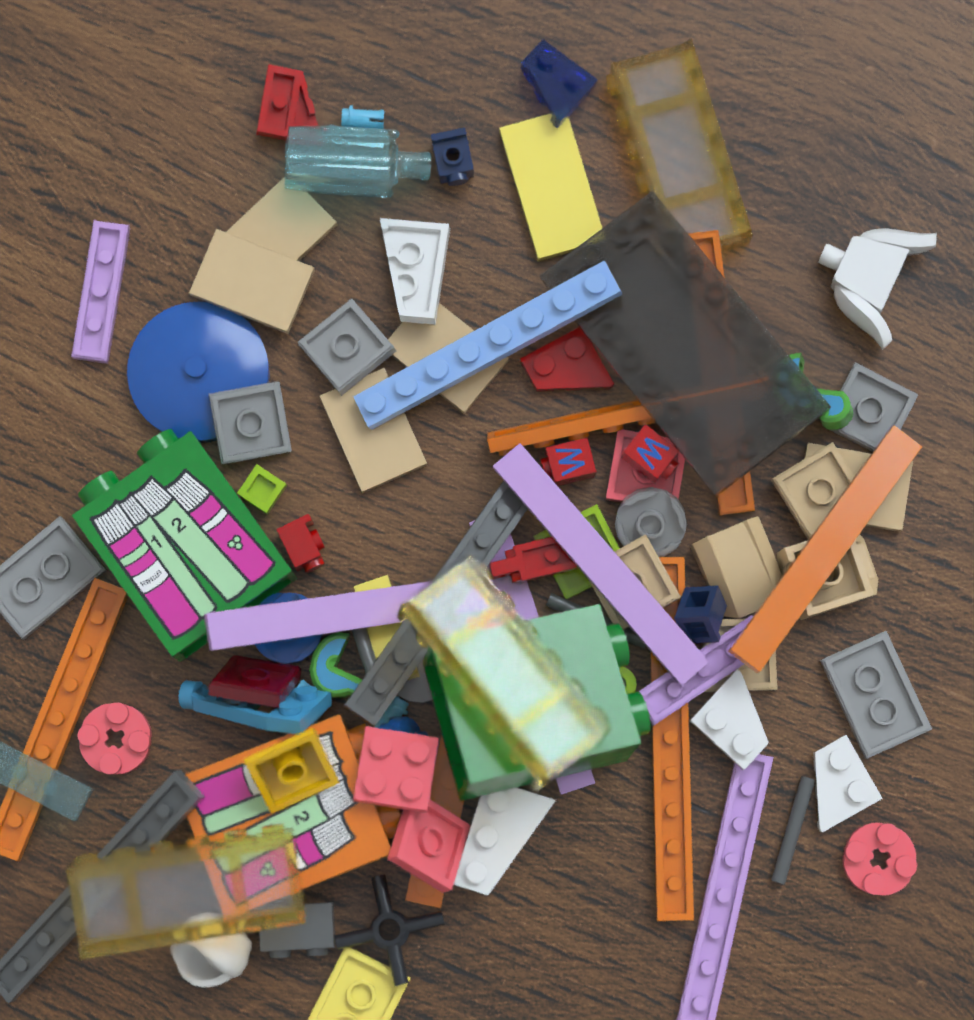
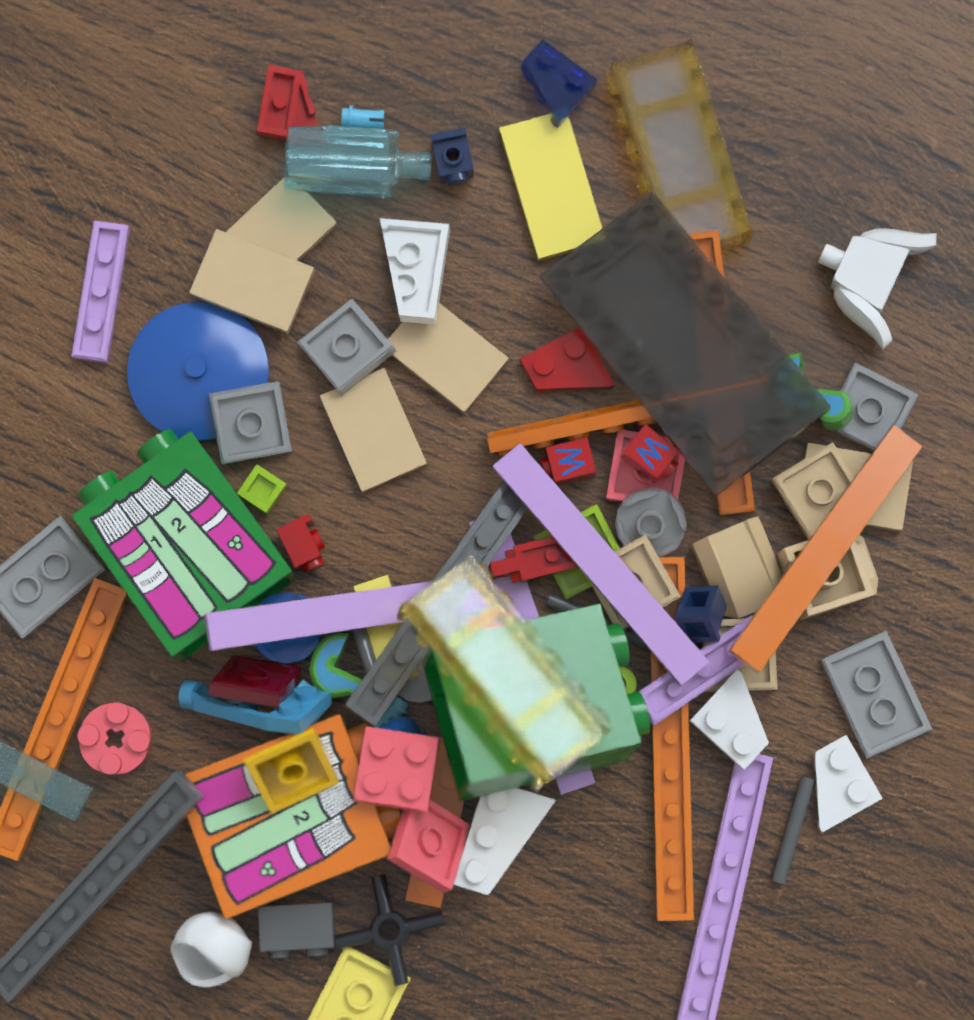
(186, 891): window -> none
(487, 345): light blue plate -> none
(874, 879): coral plate -> none

